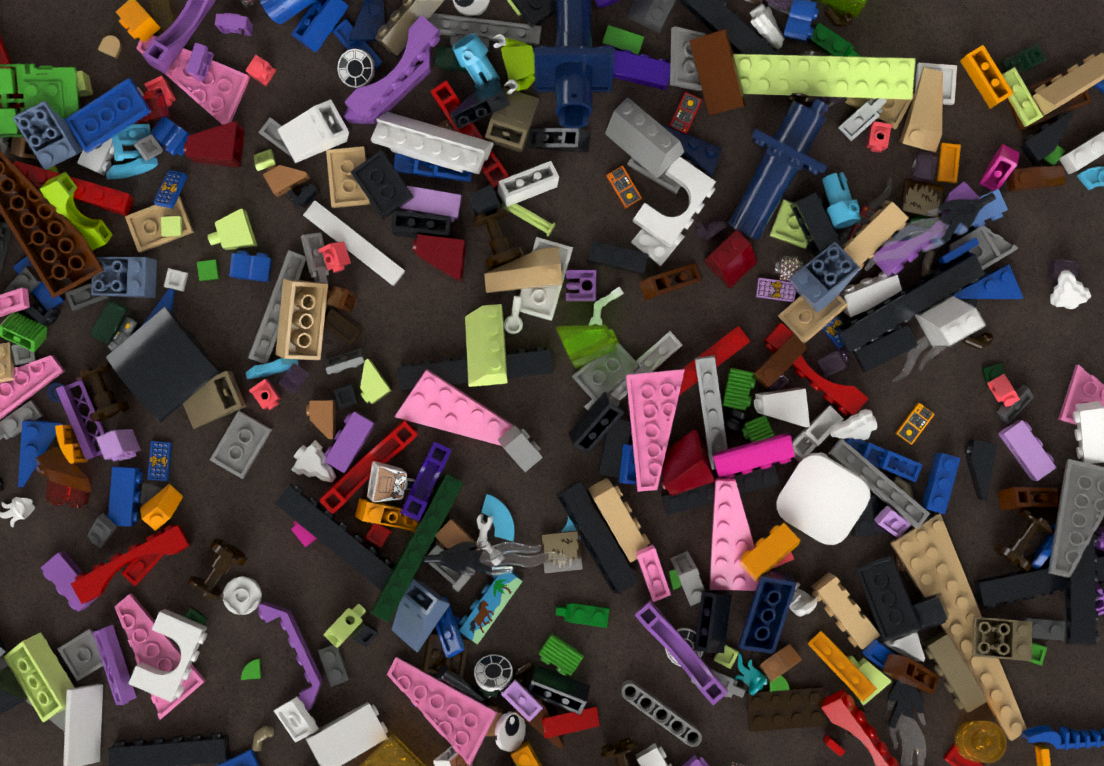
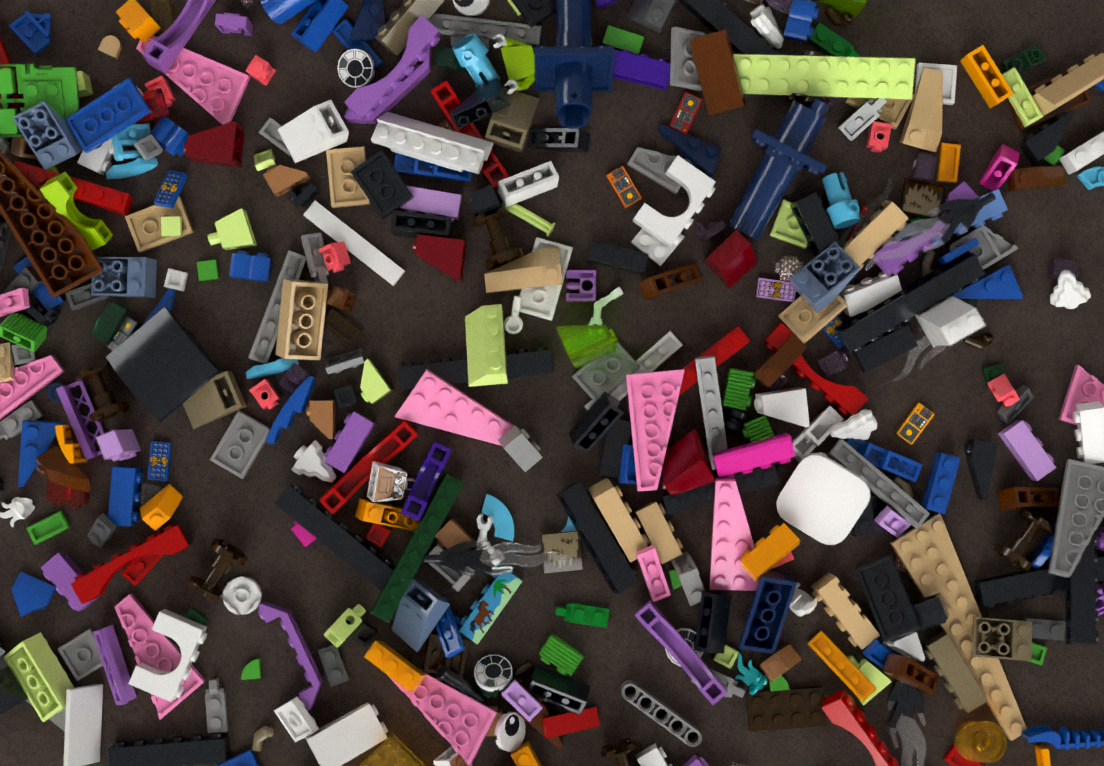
(31, 593): none -> blue slope
(33, 31): none -> blue slope
(48, 527): none -> bright green tile
(199, 62): medium lavender brick -> none
(216, 707): none -> light grey hinge
(295, 403): none -> blue slope
(395, 665): none -> light orange brick
(643, 138): light grey slope -> none
(659, 531): none -> tan brick
(833, 745): red tile -> none

